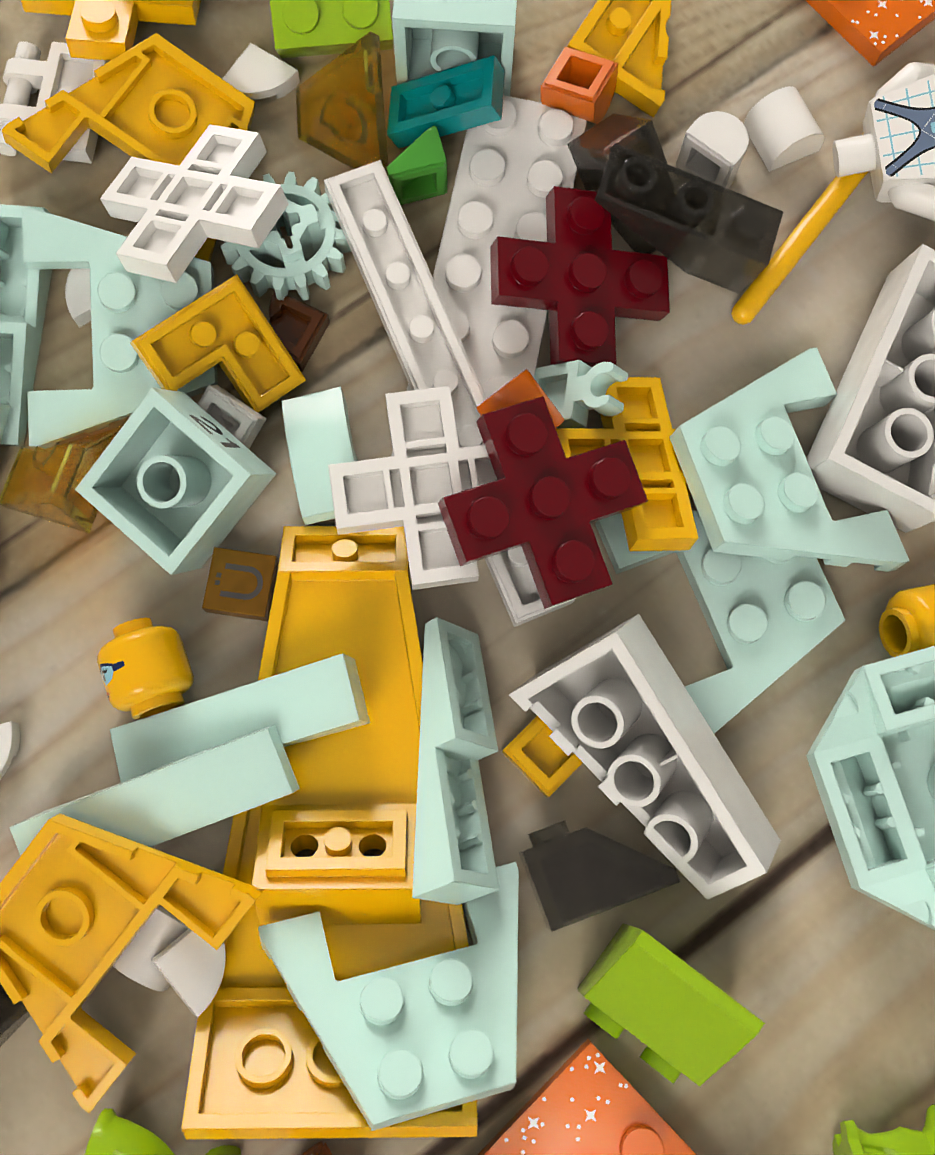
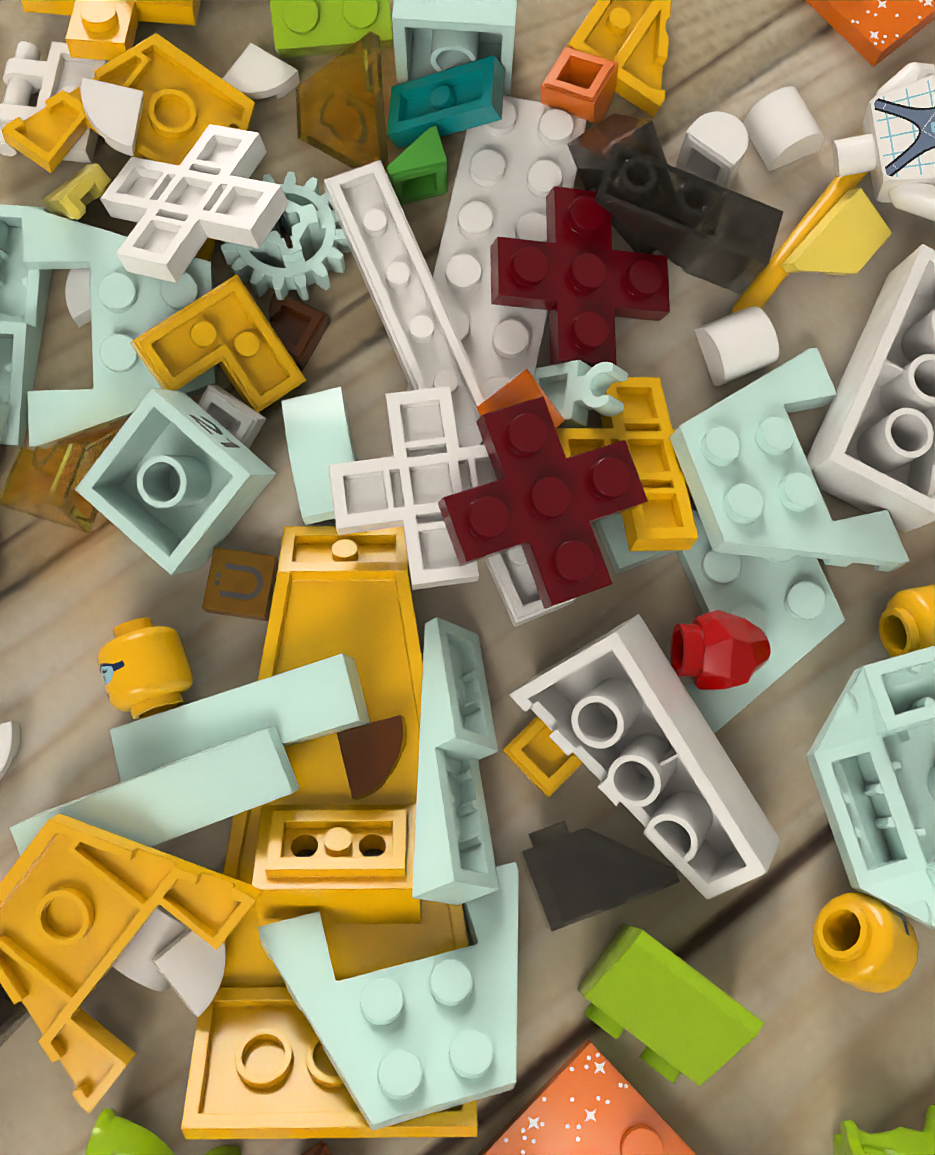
(77, 192): none -> light yellow tile
(113, 112): none -> white tile
(372, 753): none -> reddish brown tile
(718, 650): none -> red rock
(738, 344): none -> white brick
(842, 239): none -> light yellow tile
(865, 943): none -> yellow head

